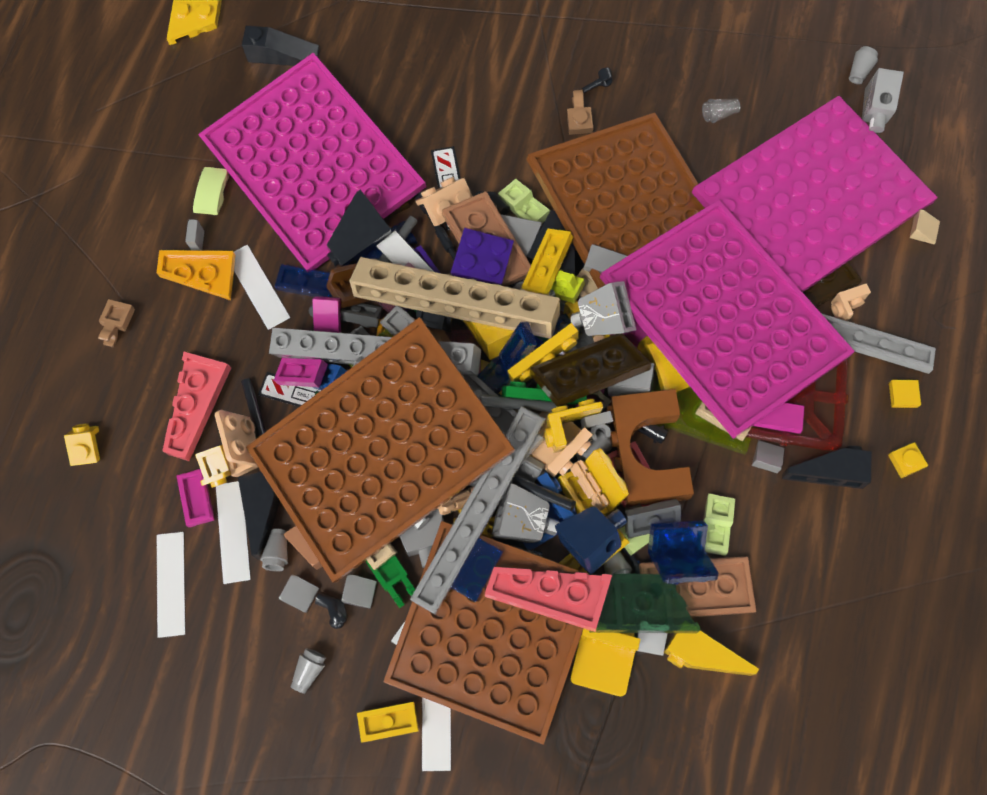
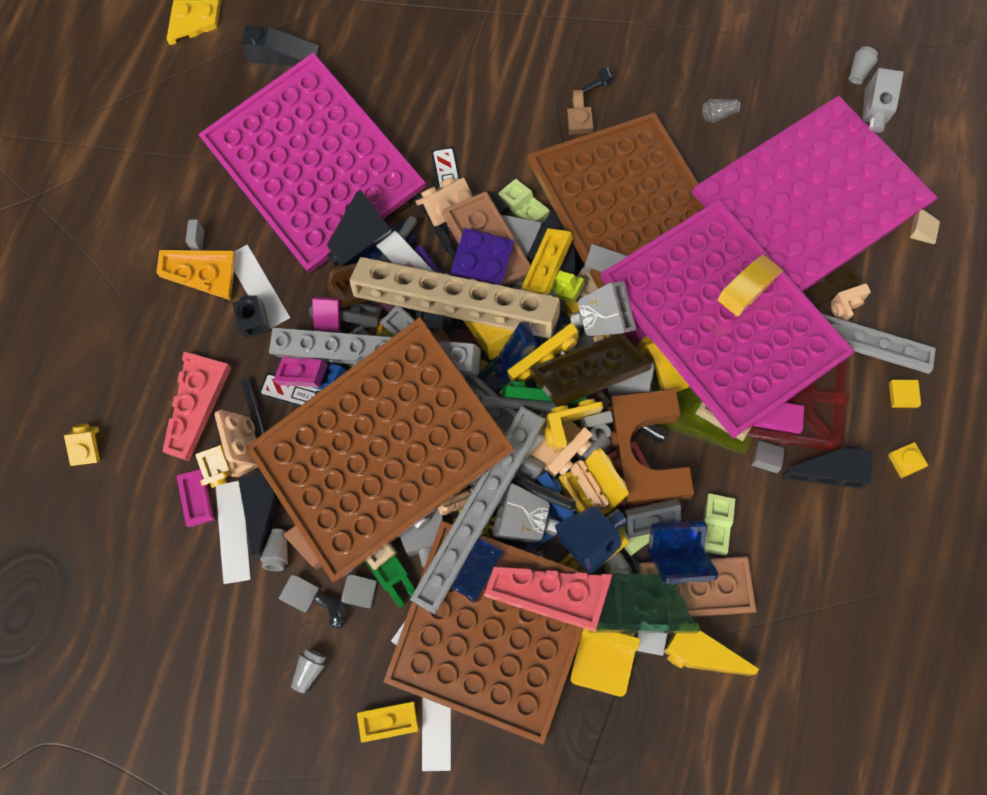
(114, 318): medium nougat plate -> none
(170, 585): white sticker -> none
(210, 191): yellowish green slope -> none
(257, 323): none -> black brick
(301, 282): clear blue tile -> none
(749, 285): none -> yellow slope

